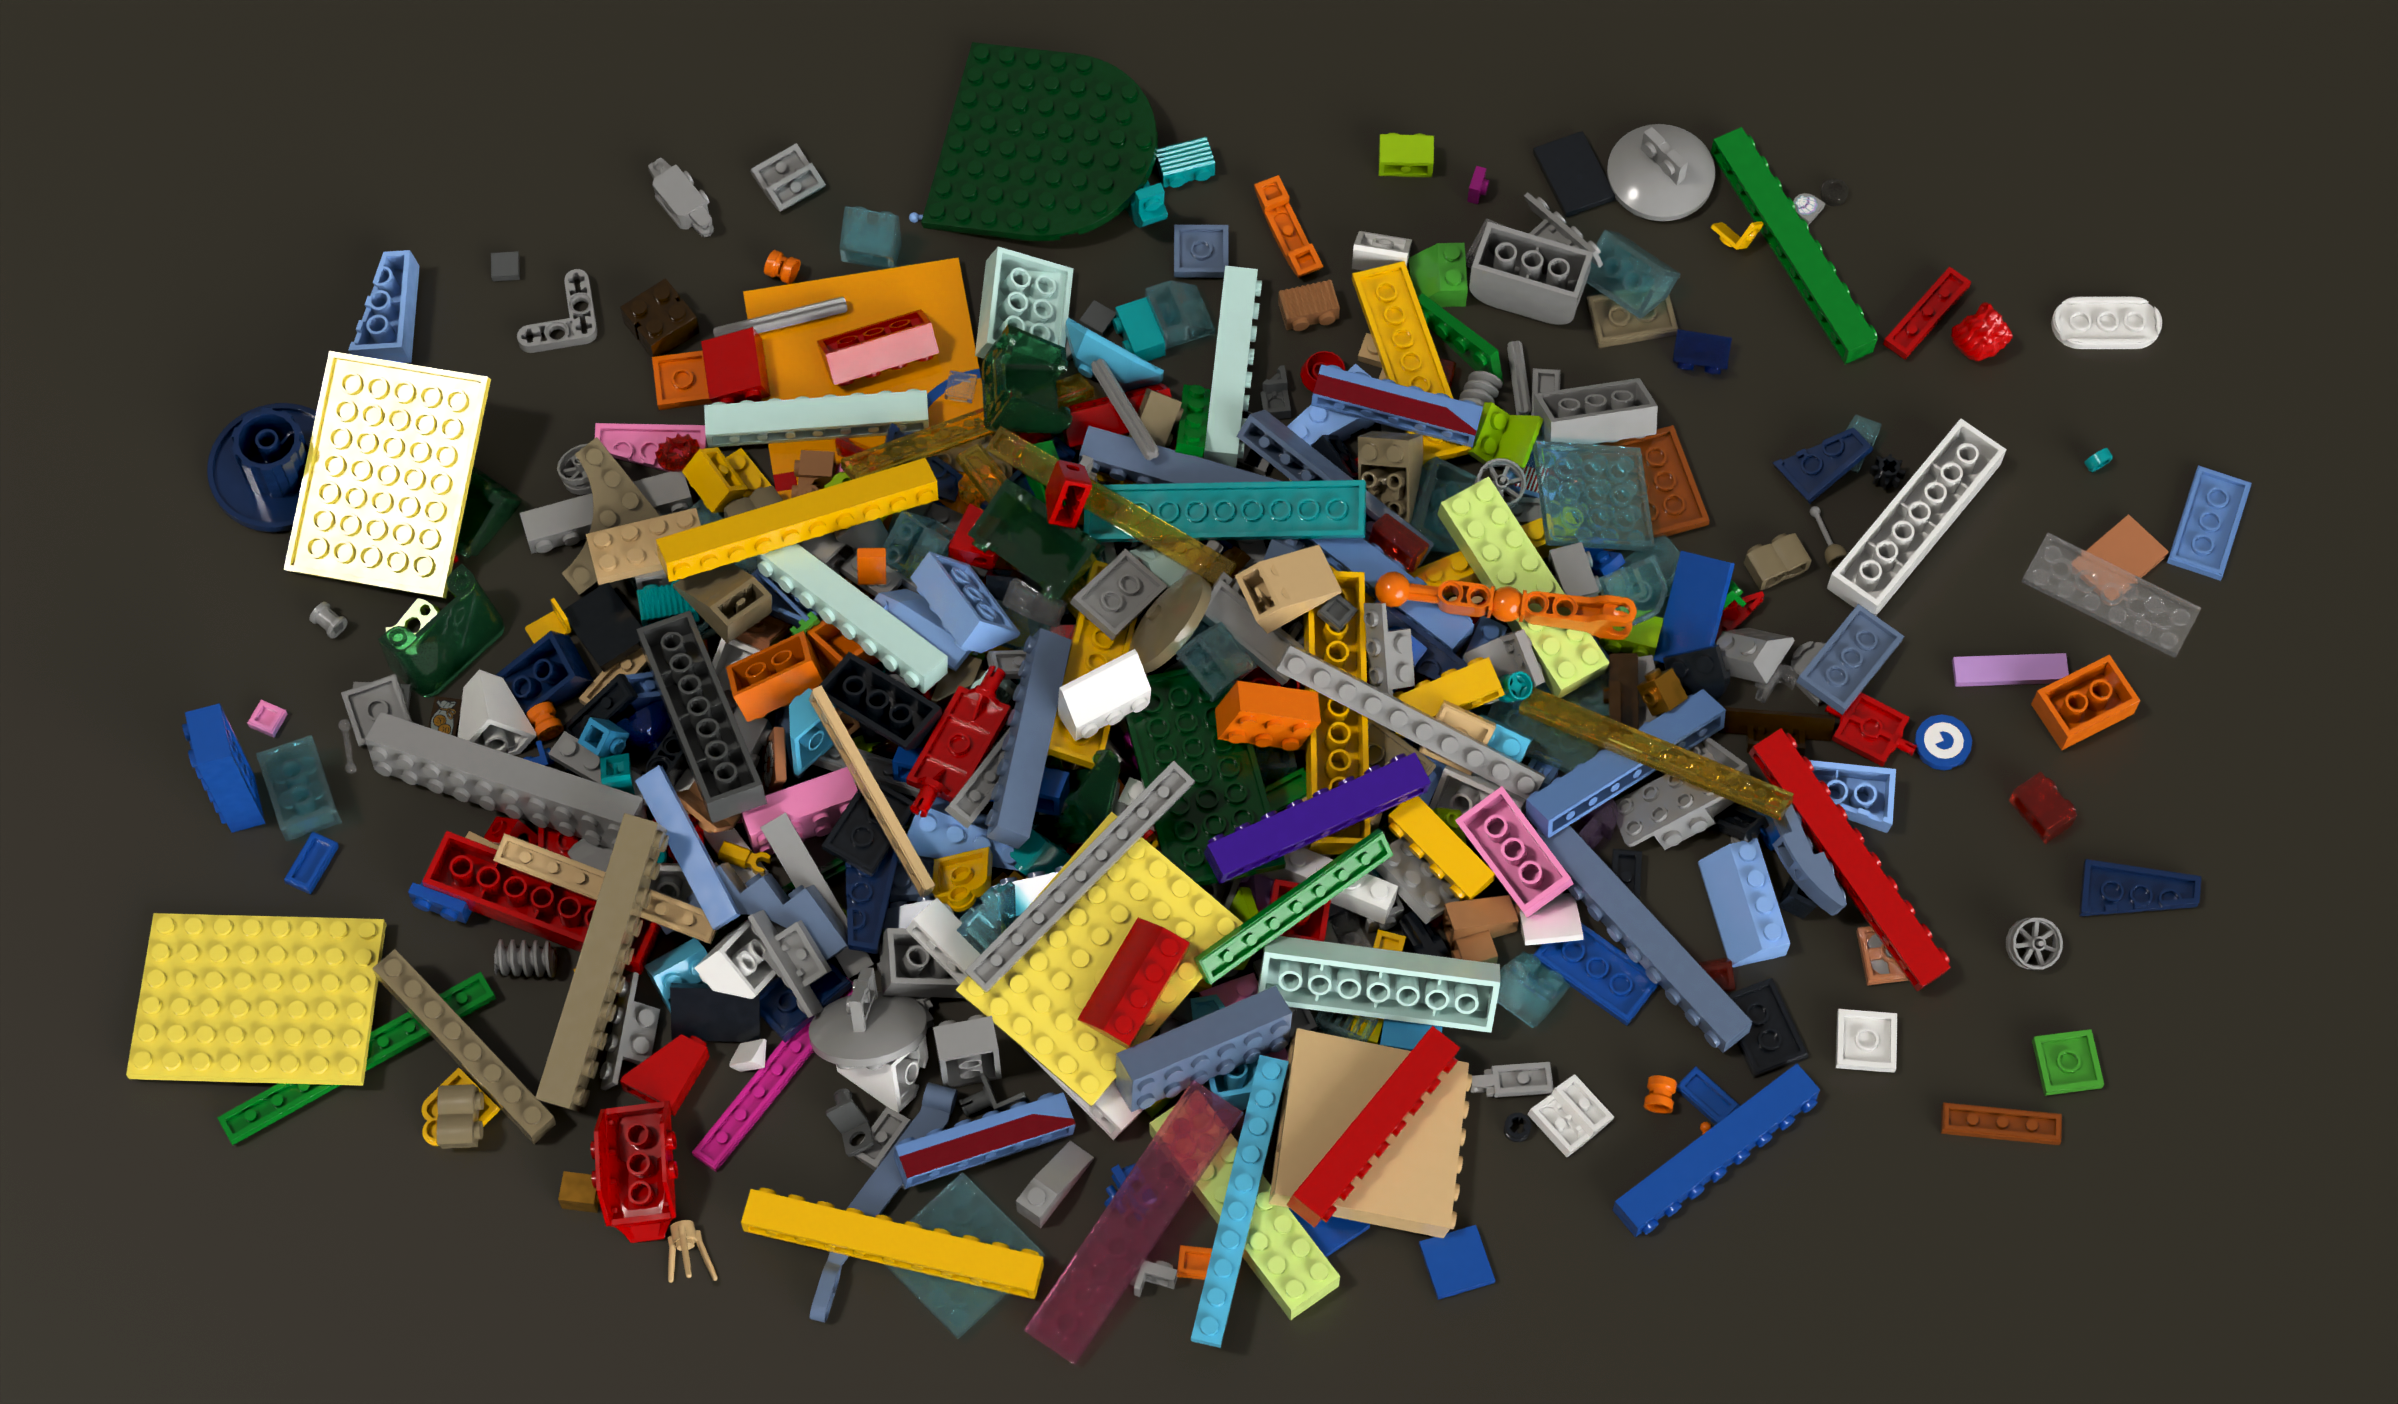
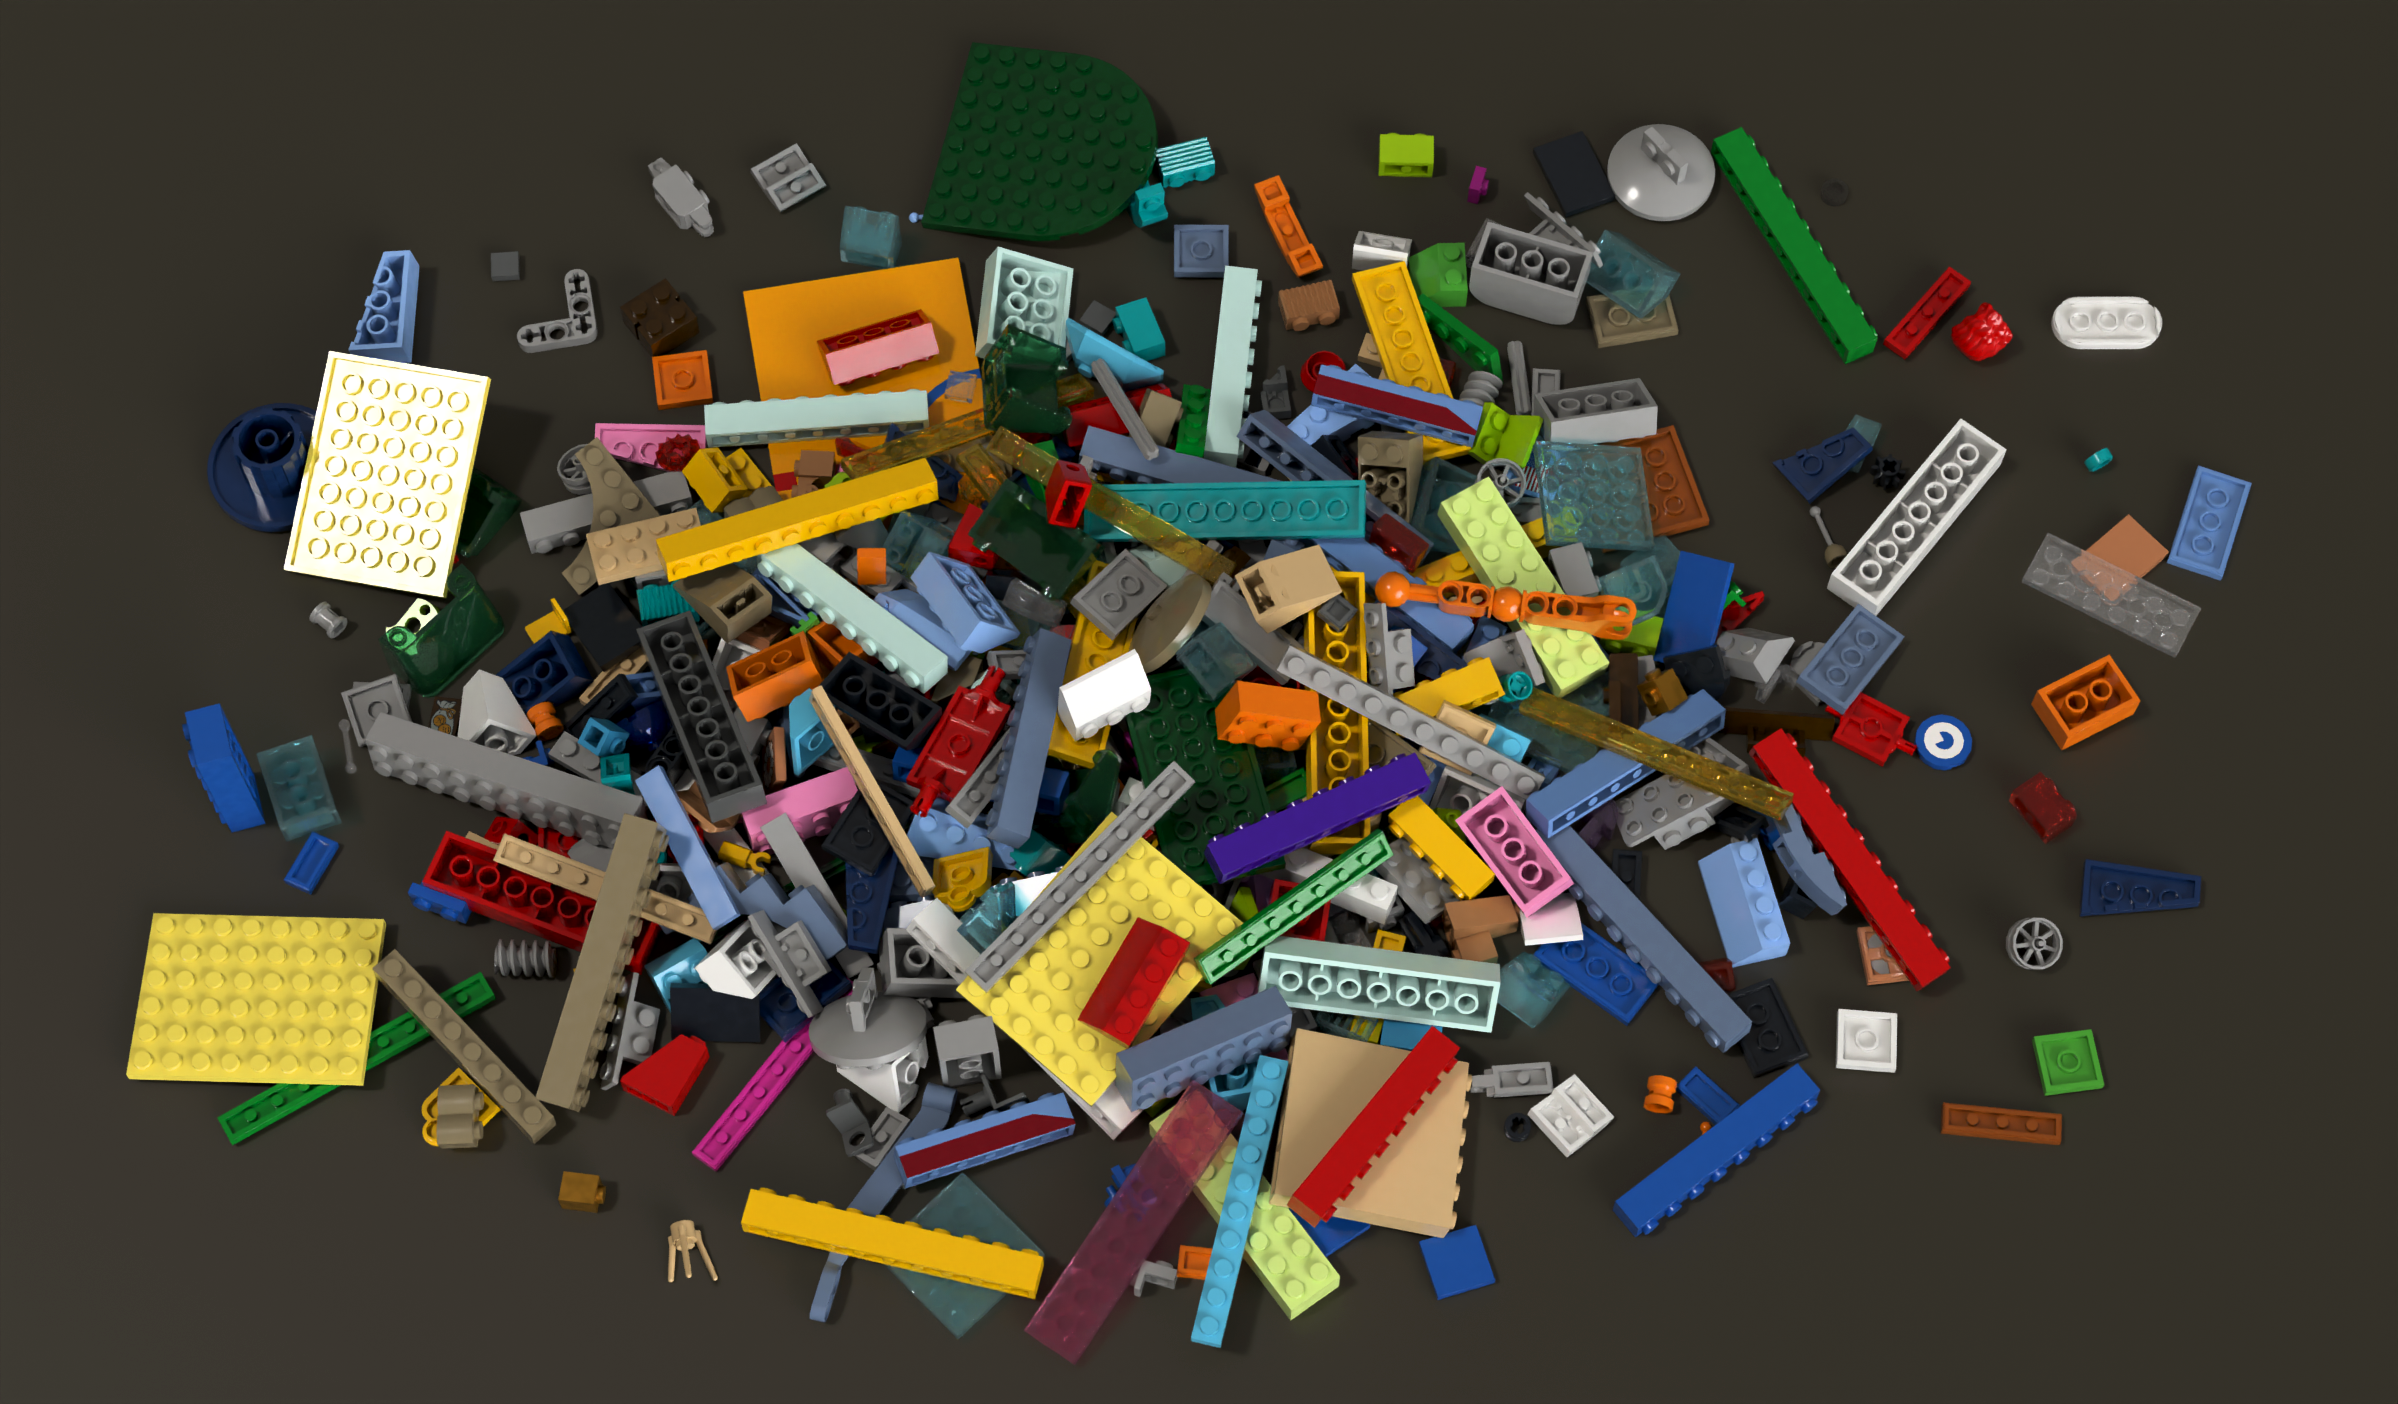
(267, 718): bright pink tile -> none
(636, 1169): red slope -> none
(736, 367): red brick -> none
(749, 1056): white slope -> none
(782, 267): orange wheel -> none
(786, 317): light grey axle -> none
(1053, 1184): light grey slope -> none
(1179, 312): clear light blue slope -> none
(1605, 561): blue bracket -> none
(1702, 351): clear blue bracket -> none
(1732, 239): yellow bracket -> none
(1777, 560): dark tan brick -> none
(1808, 206): tile -> none
(1861, 790): light blue wedge -> none
(2009, 669): lavender tile -> none

